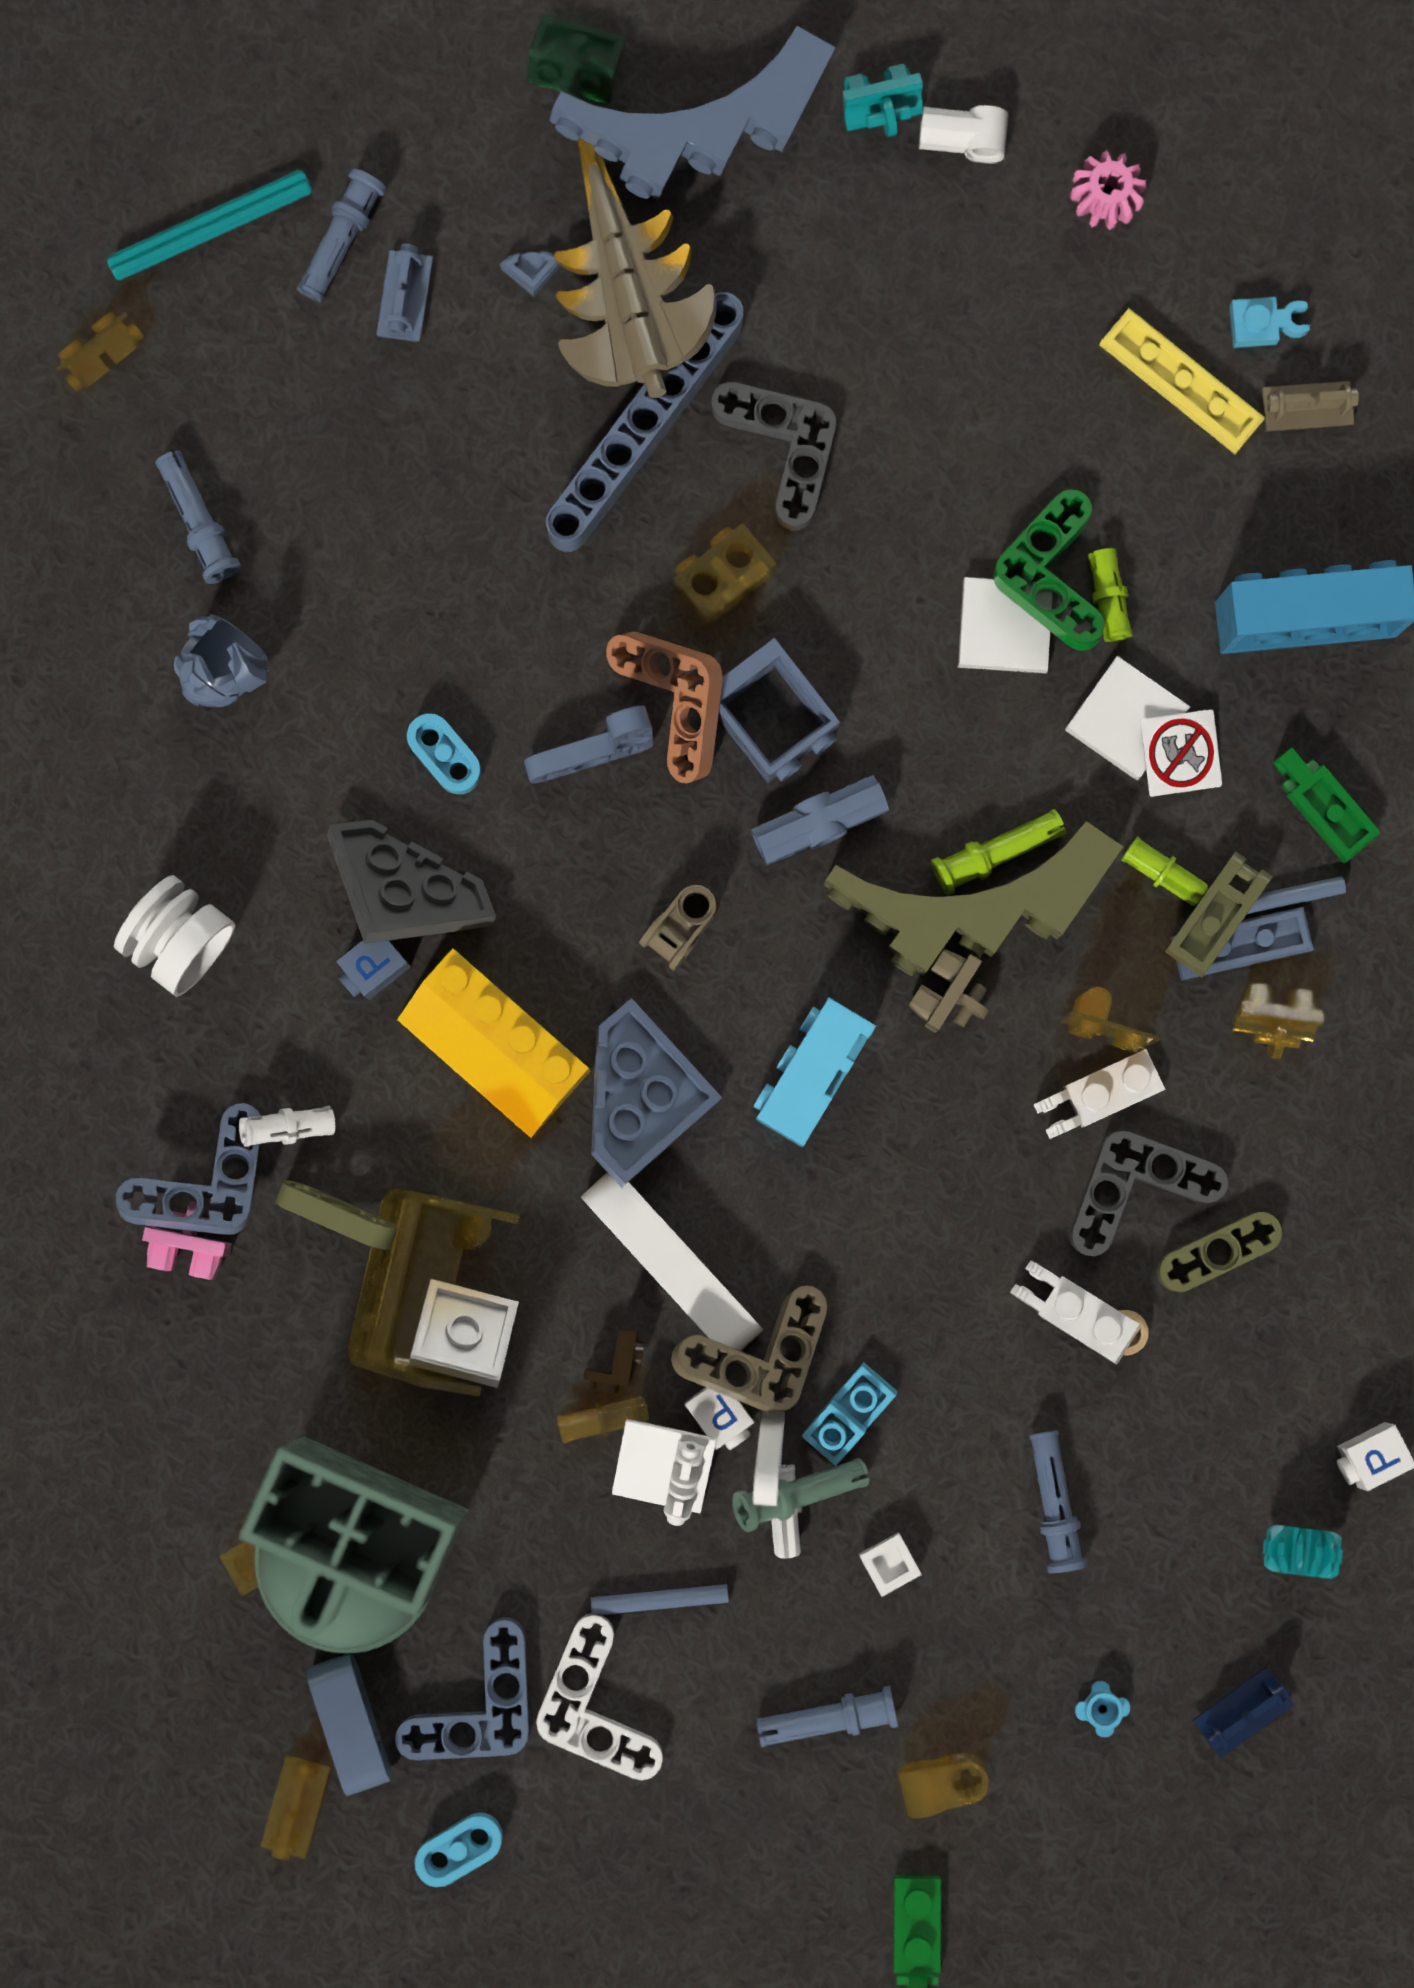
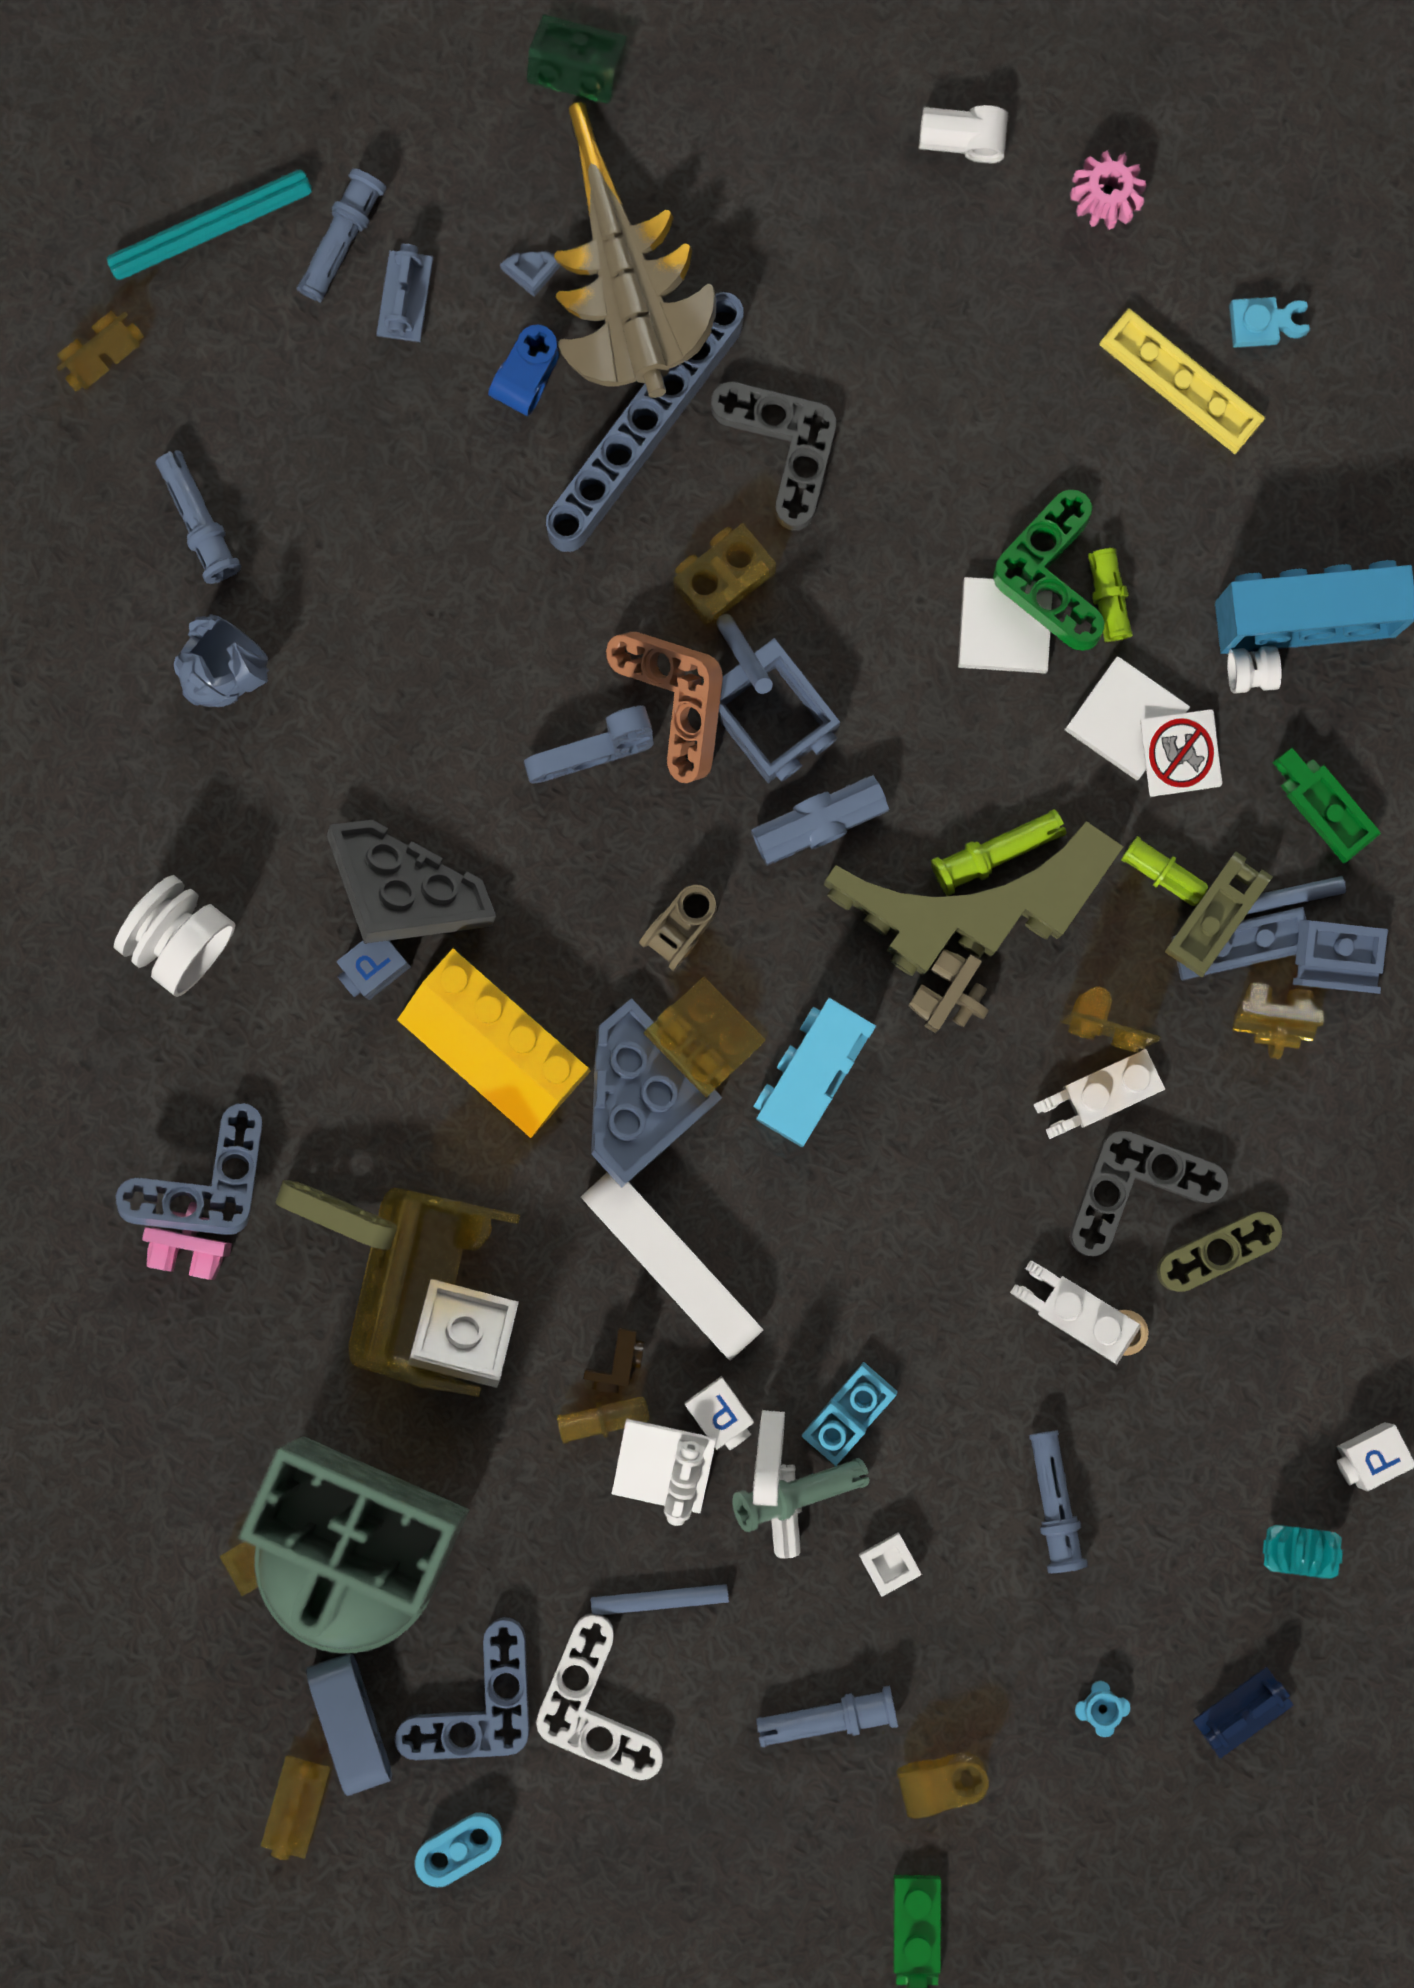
(287, 1126): white pin -> none
(445, 754): medium azure plate -> none
(522, 376): none -> blue piece
(704, 1036): none -> clear yellow hinge
(706, 134): sand blue arch -> none
(744, 654): none -> sand blue bar
(760, 1372): dark tan beam -> none
(884, 101): teal hips -> none
(1254, 669): none -> white wheel
(1309, 405): dark tan hinge -> none
(1340, 956): none -> sand blue plate

